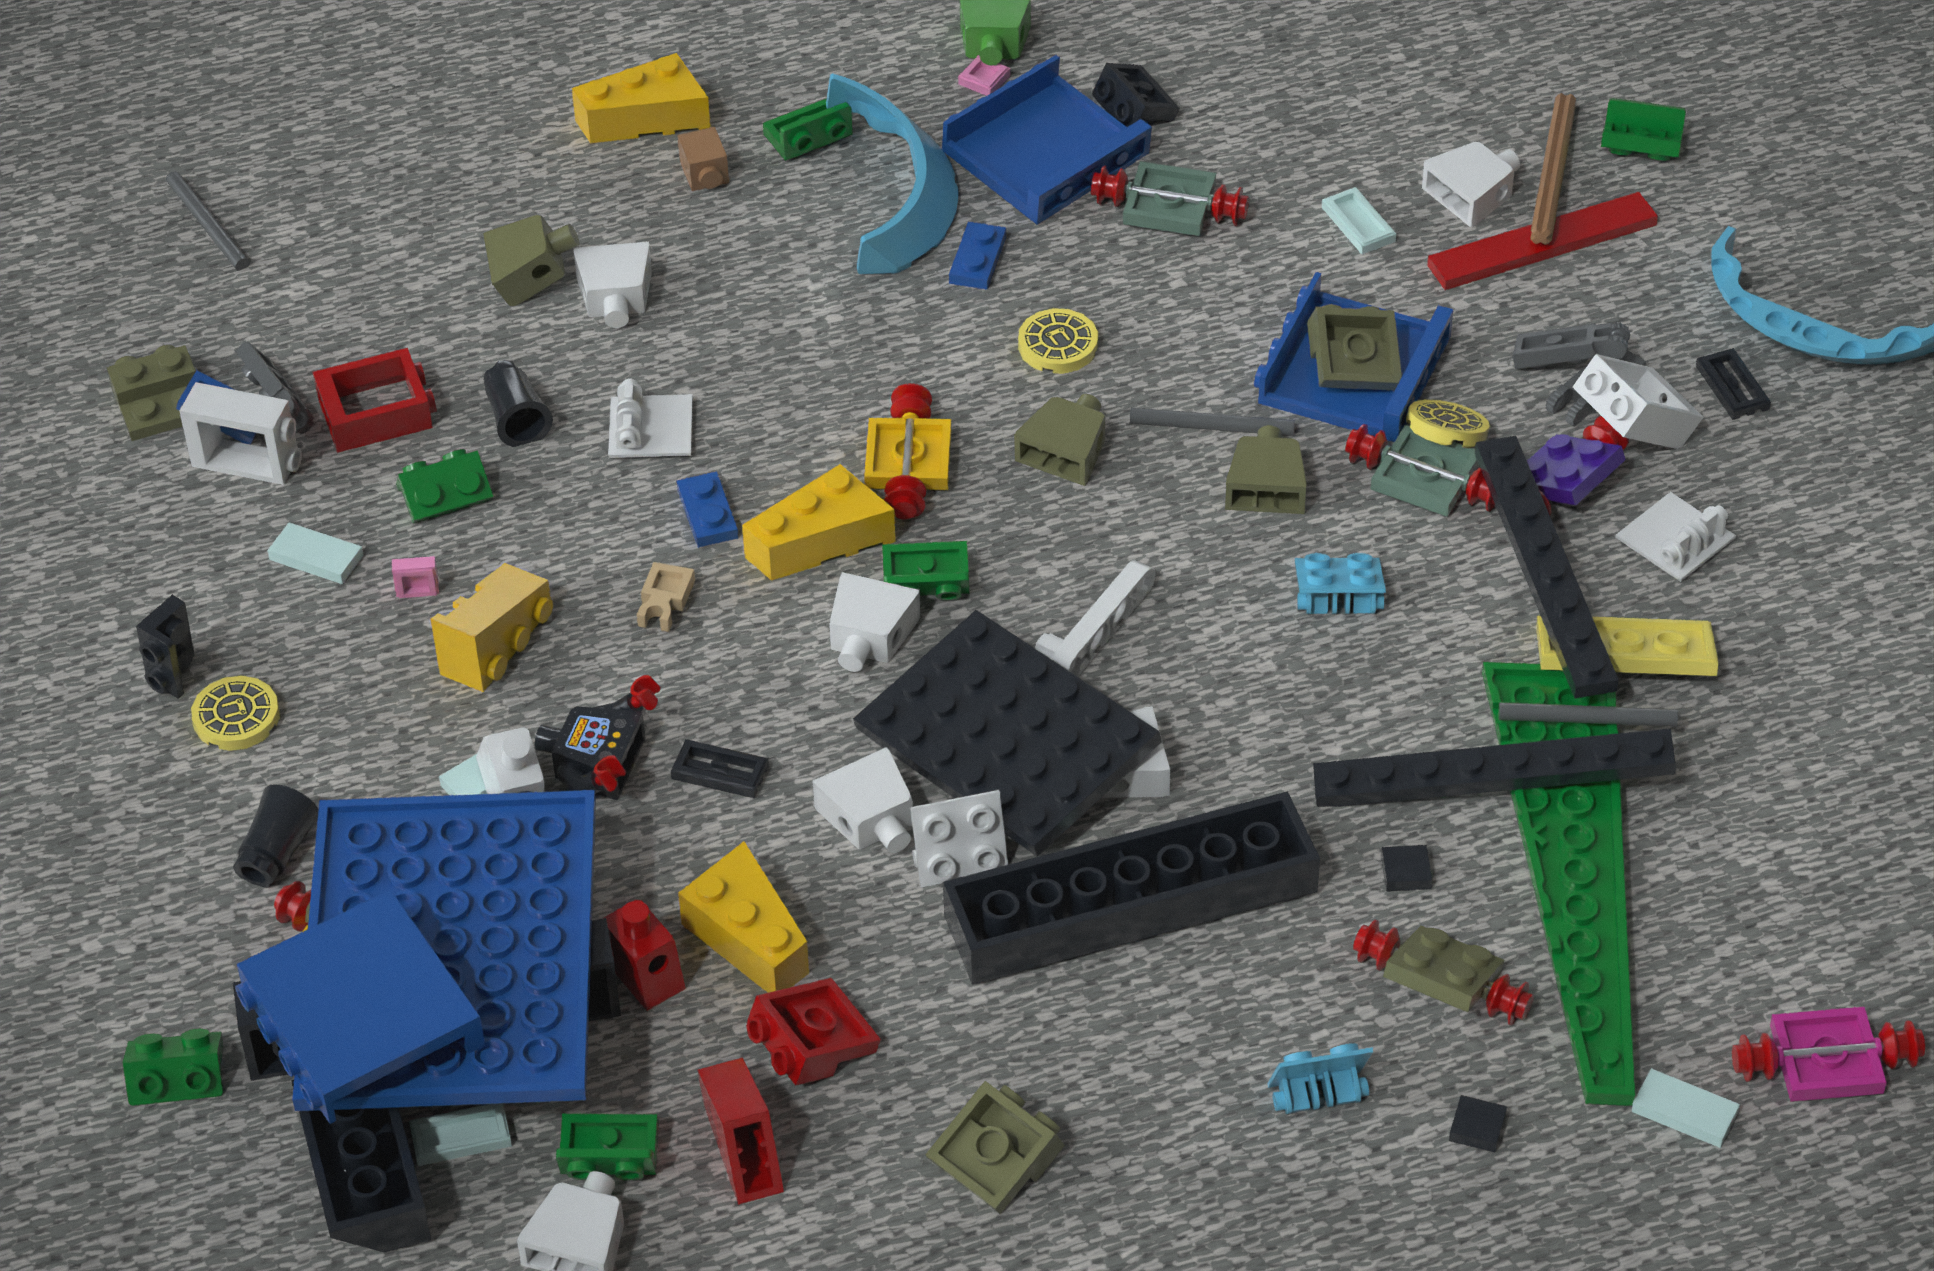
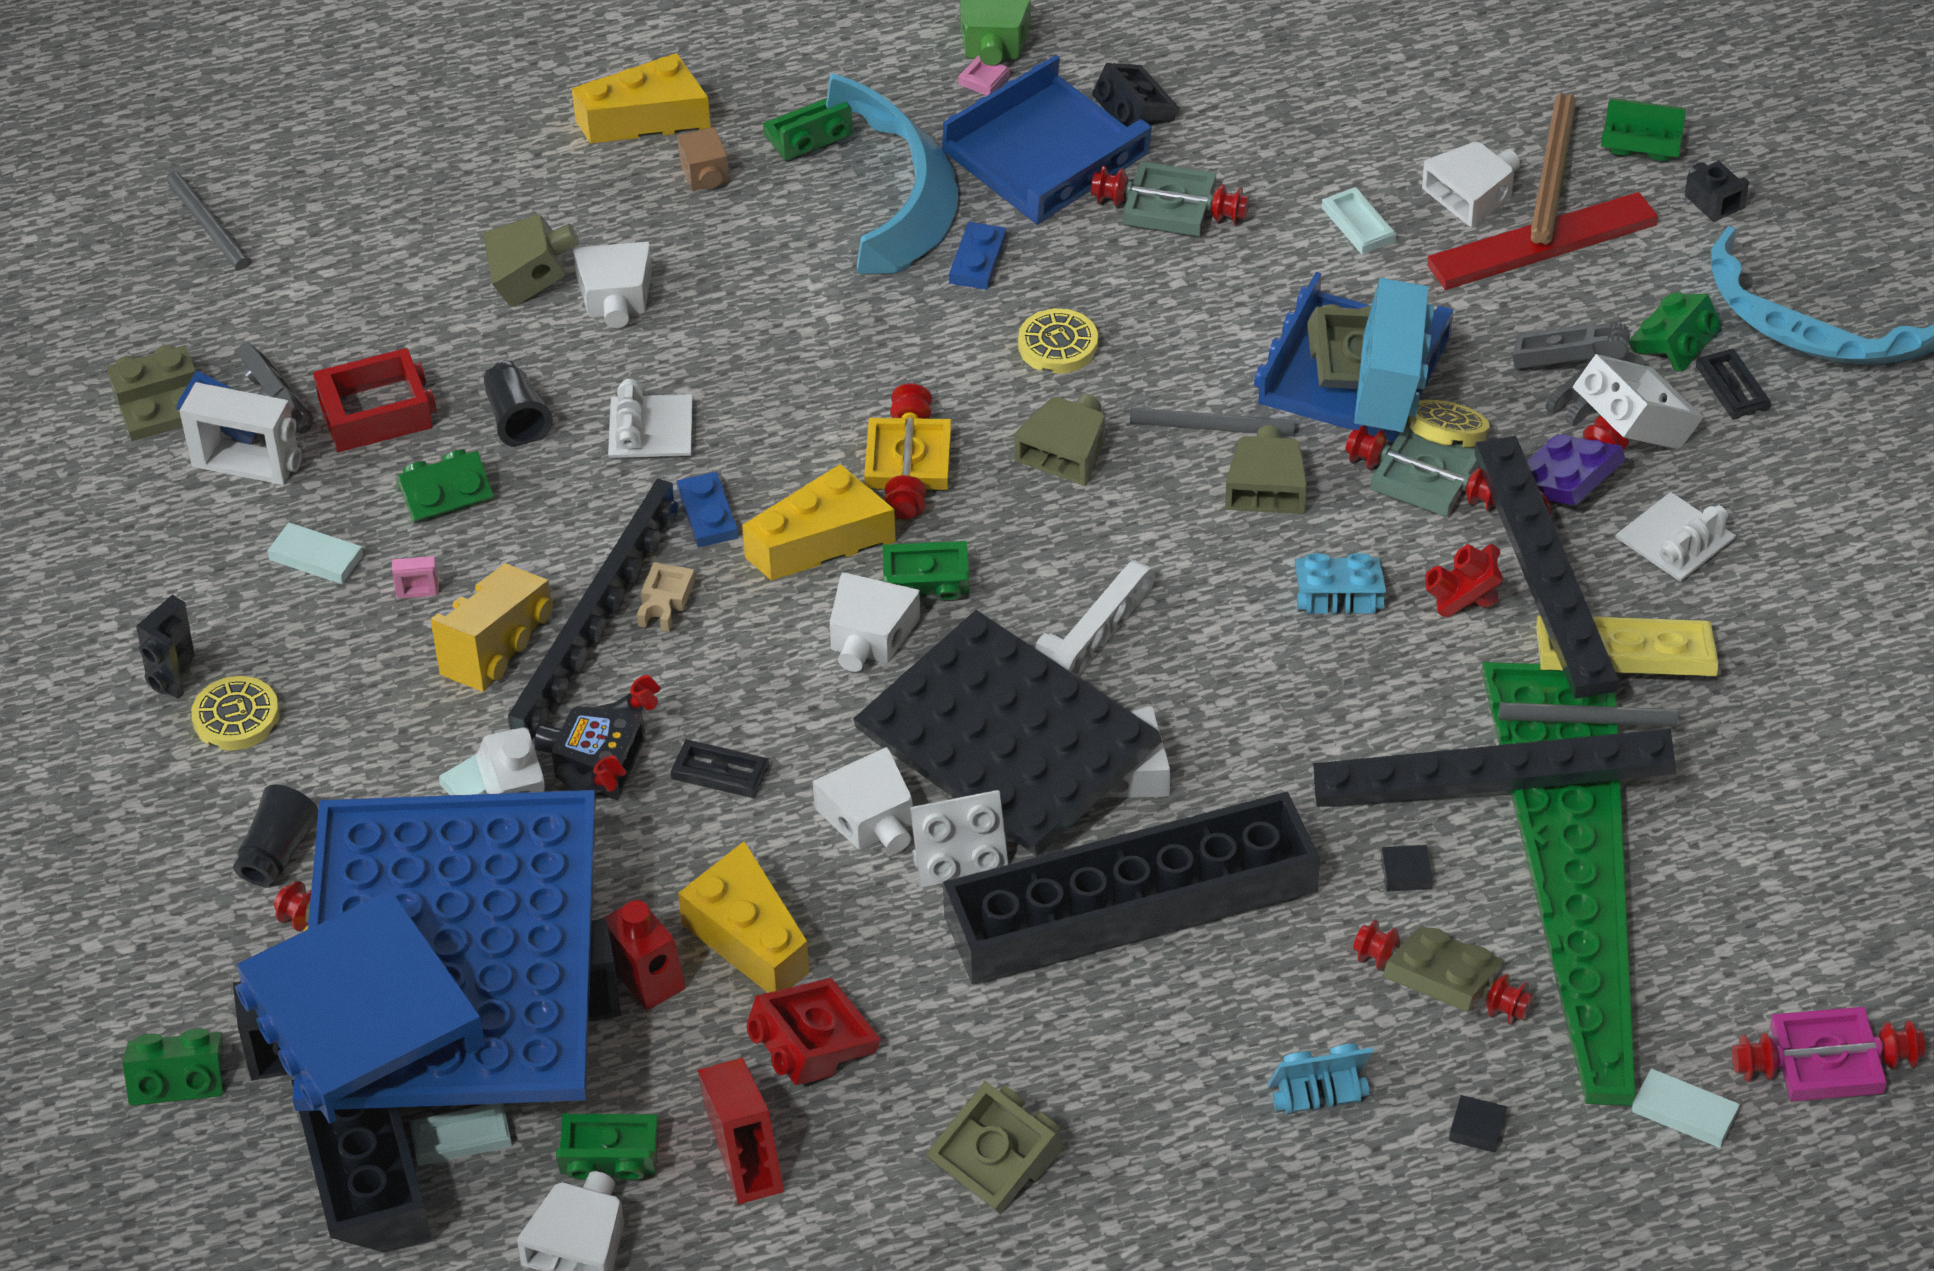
(589, 617): none -> black plate
(1393, 355): none -> medium azure brick
(1471, 580): none -> red hips
(1678, 328): none -> green bracket
(1710, 184): none -> black brick

